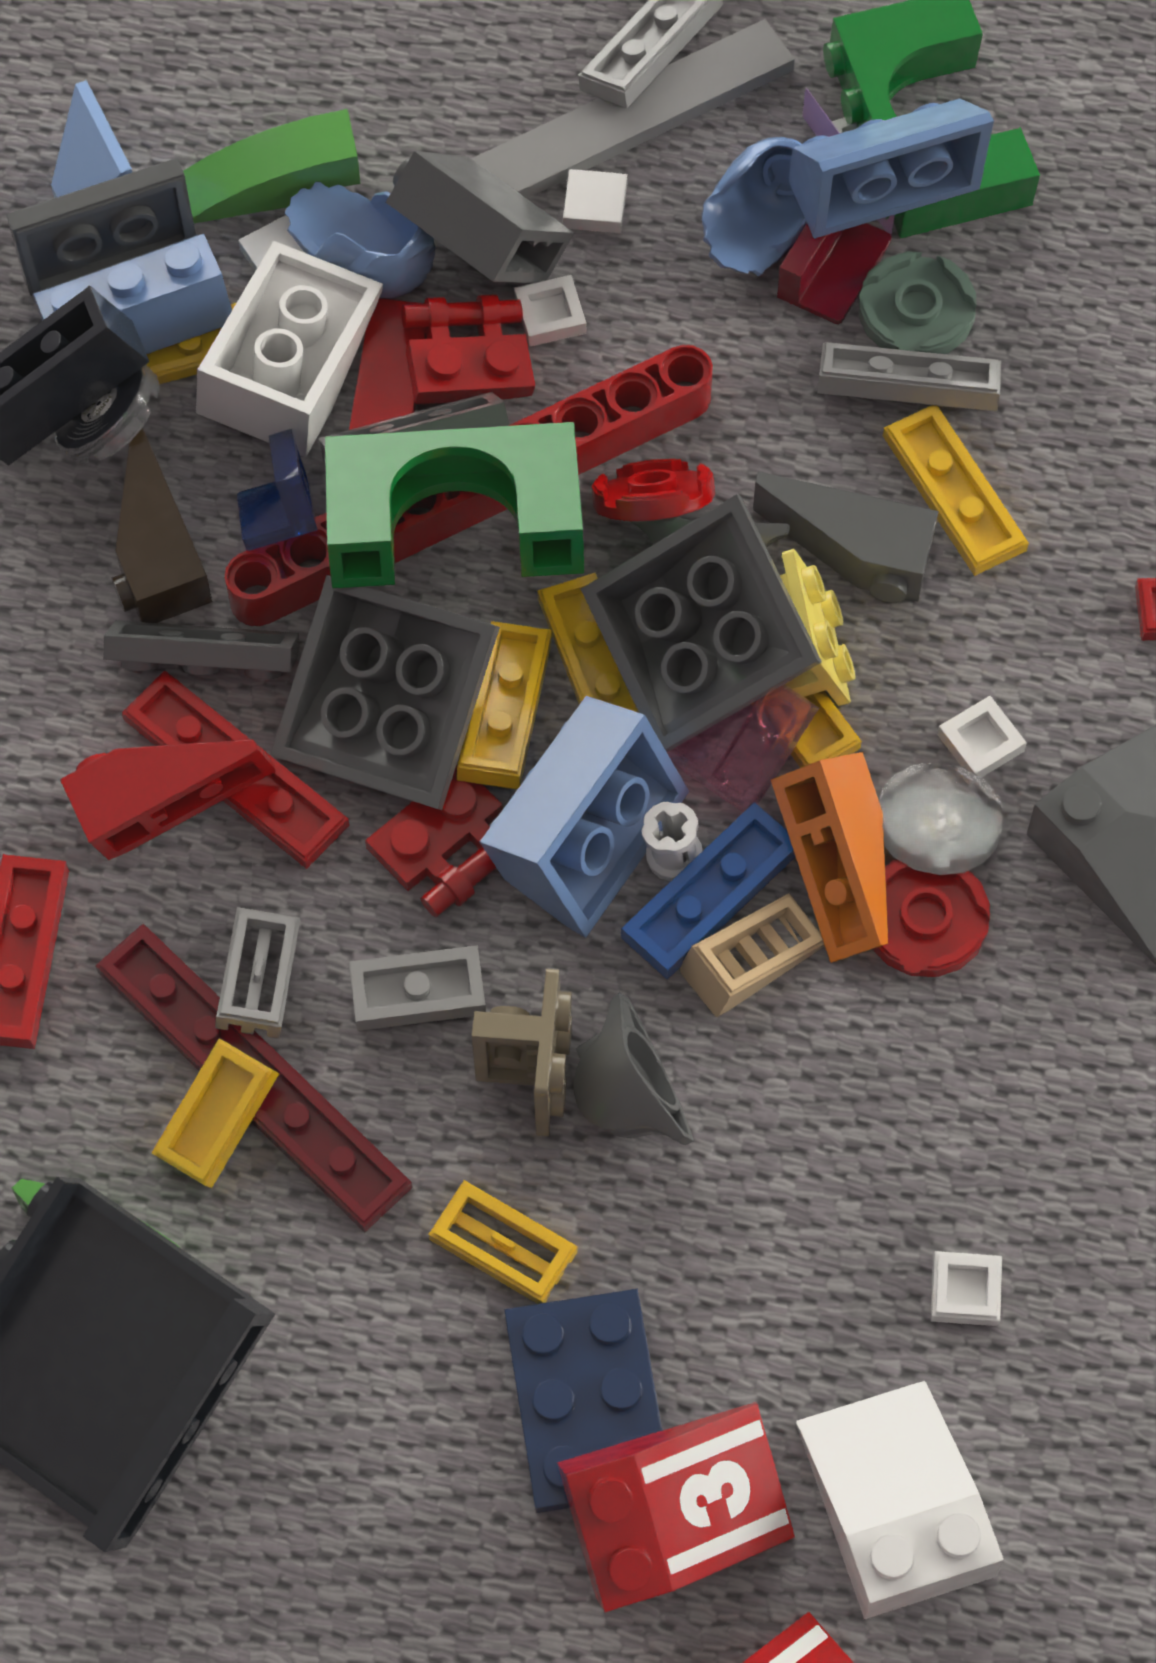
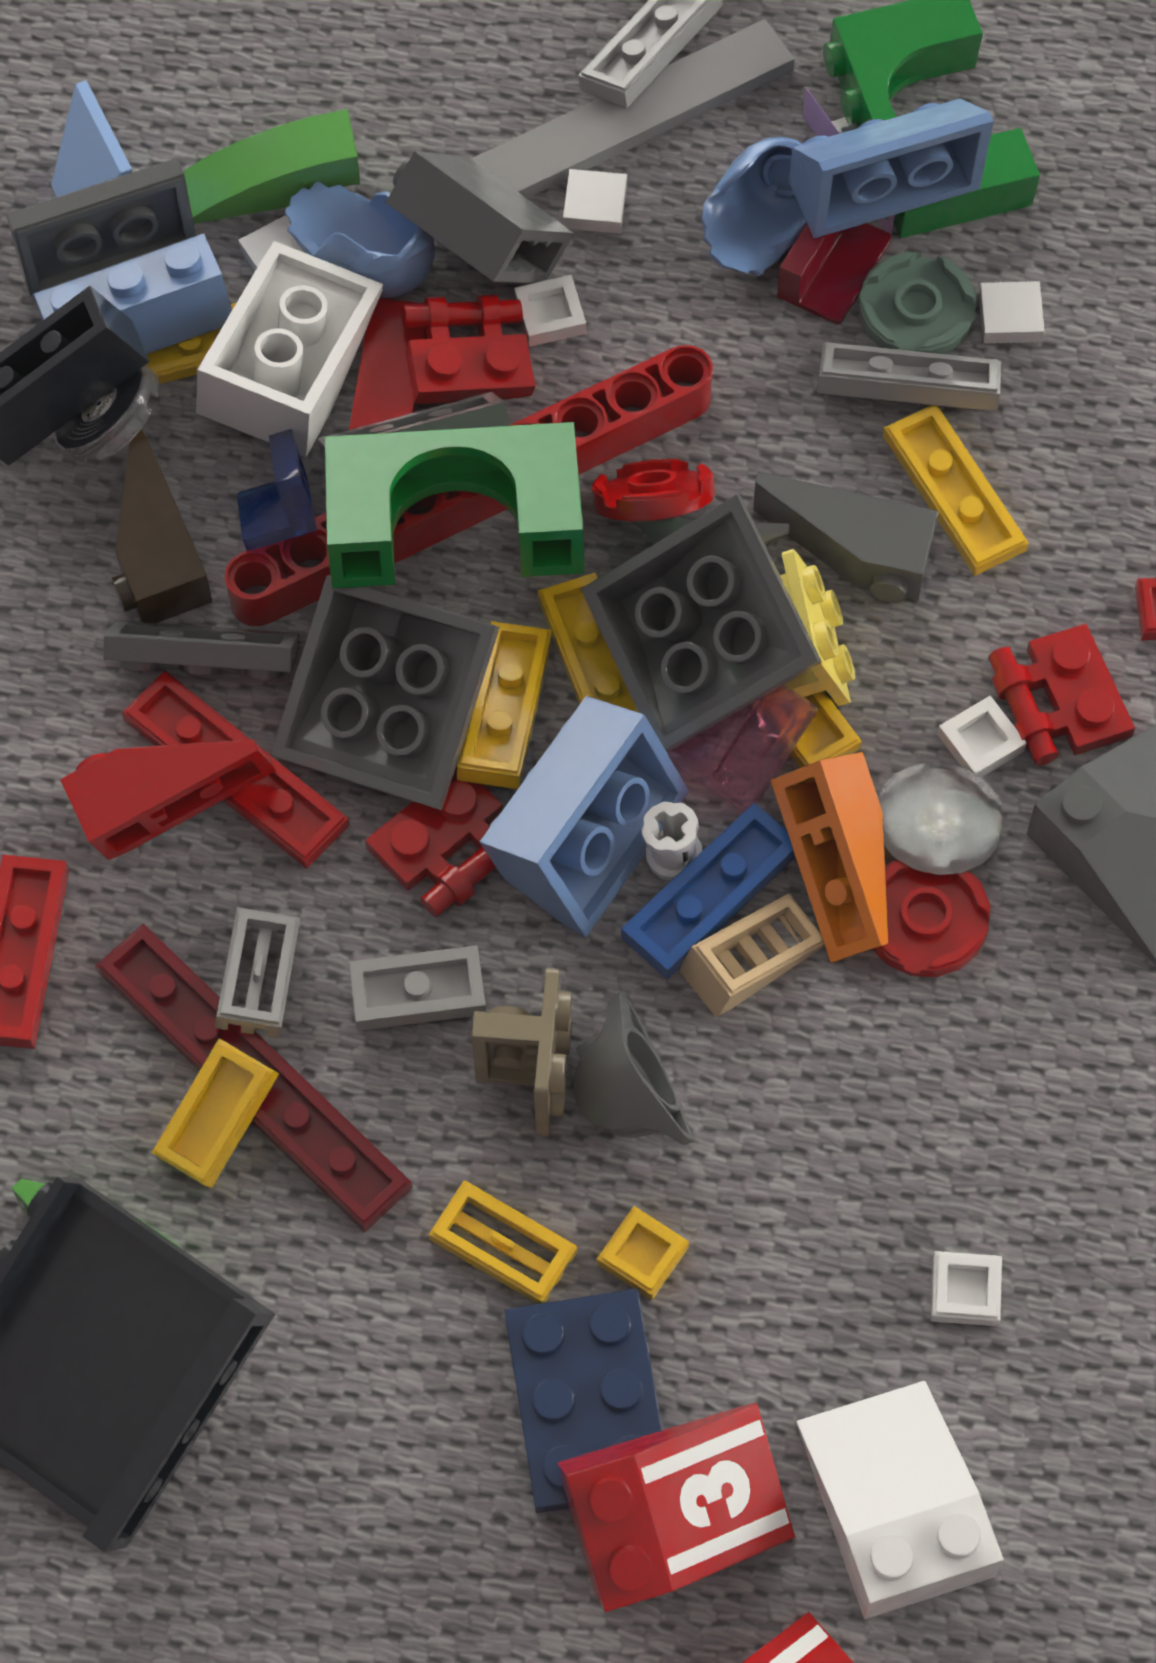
(642, 1252): none -> yellow tile
(1011, 312): none -> white tile
(1077, 686): none -> red plate

